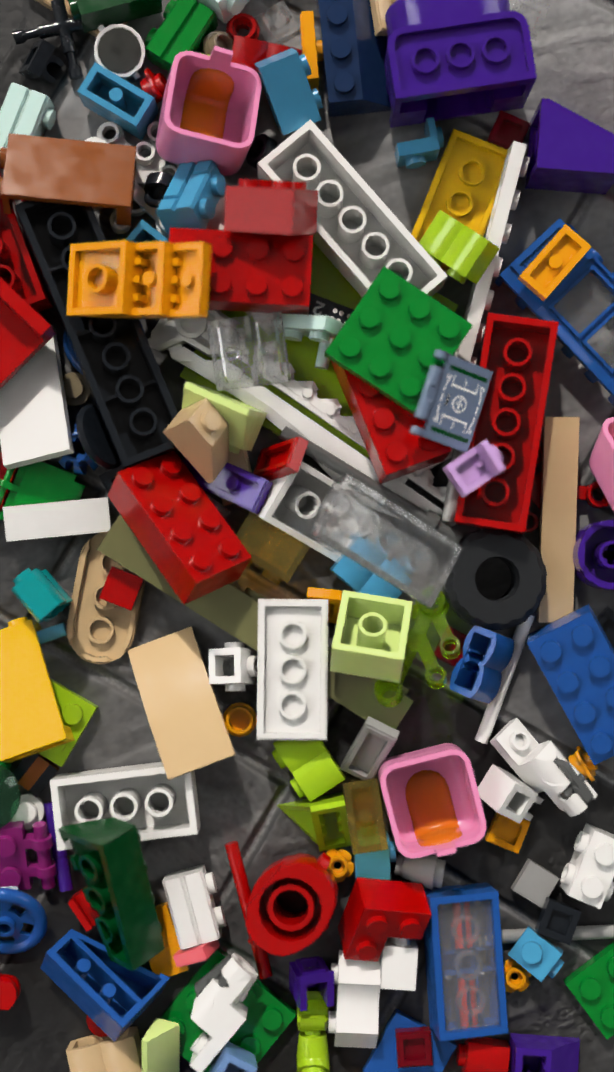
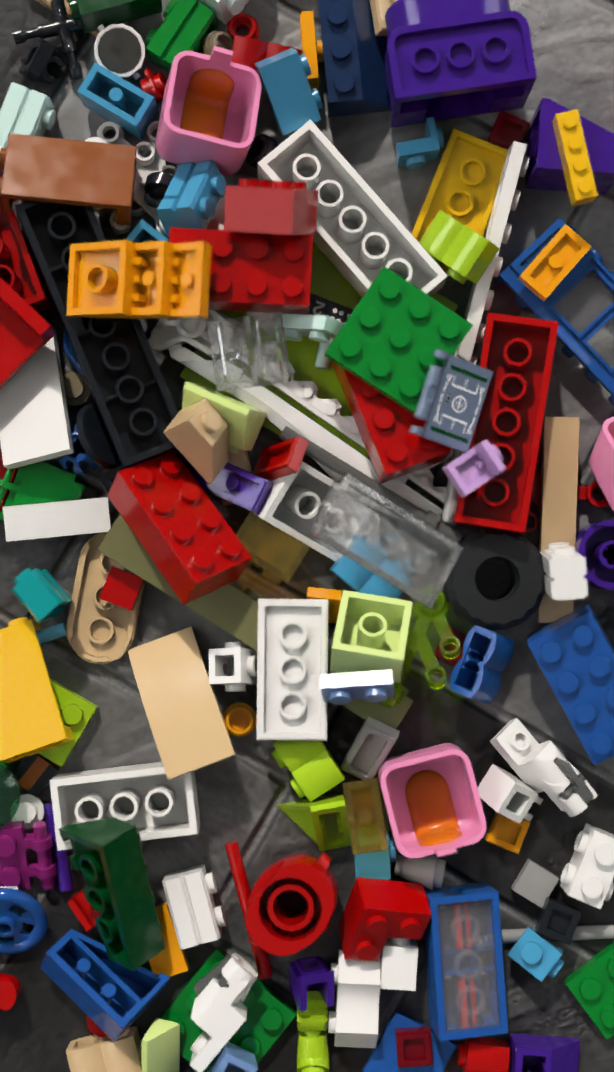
(195, 954): coral tile -> none
(277, 24): clear tile -> none
(344, 858): light orange plate -> none
(369, 685): none -> plate
(493, 708): white bar -> none
(522, 980): light orange plate -> none
(564, 572): none -> white brick
(574, 157): none -> yellow piece
(583, 763): light orange plate -> none

